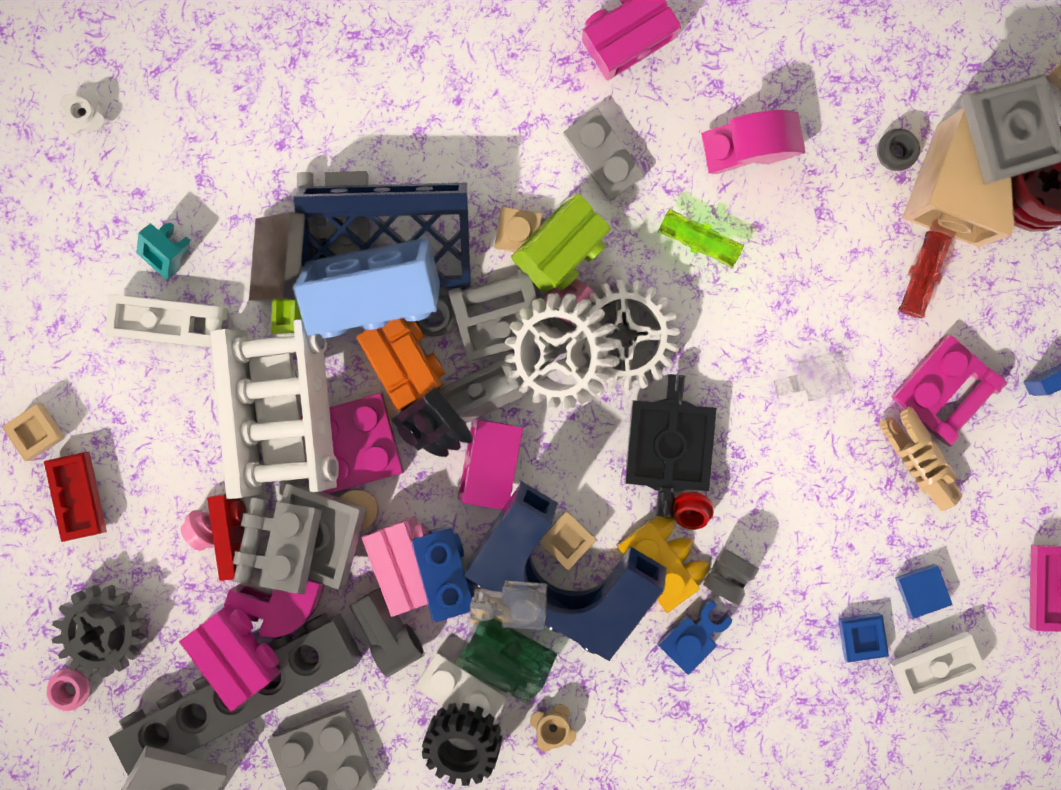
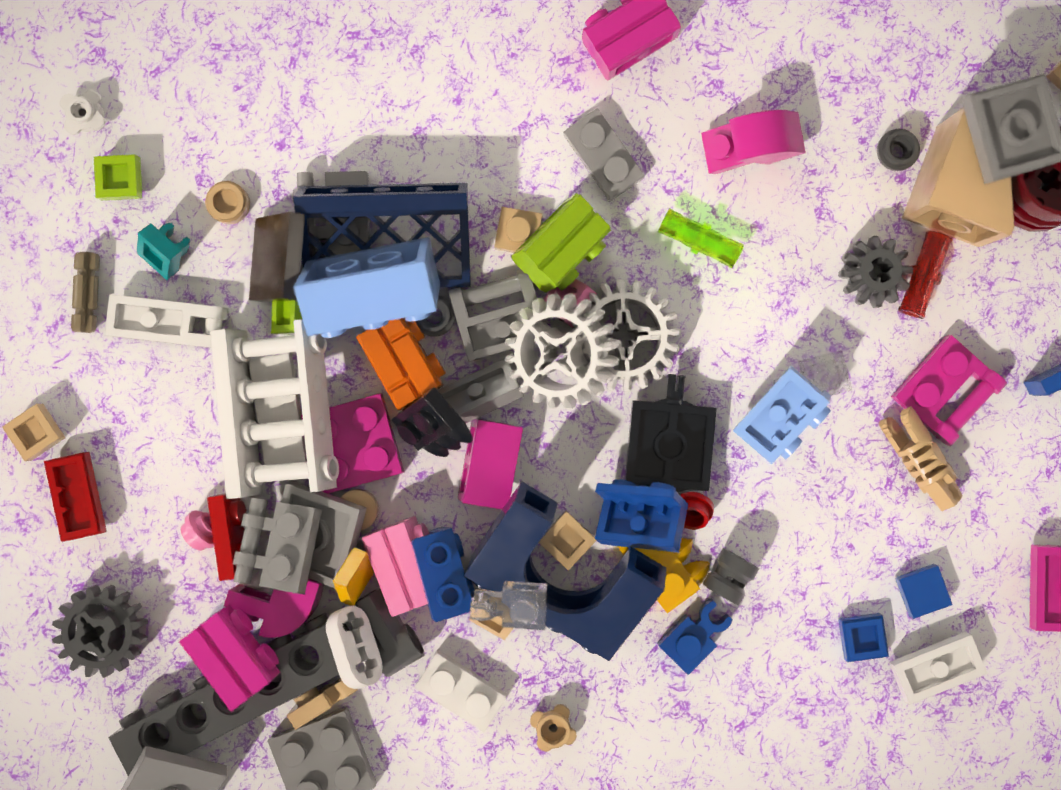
(58, 695): bright pink plate -> none
(85, 292): none -> dark tan axle
(118, 177): none -> lime plate
(227, 202): none -> tan tile
(316, 702): none -> tan plate
(353, 576): none -> yellow tile
(354, 647): none -> white beam
(456, 761): black tyre -> none
(506, 659): clear green brick -> none
(641, 516): none -> blue bracket
(782, 416): none -> light blue bracket
(887, 281): none -> dark grey gear

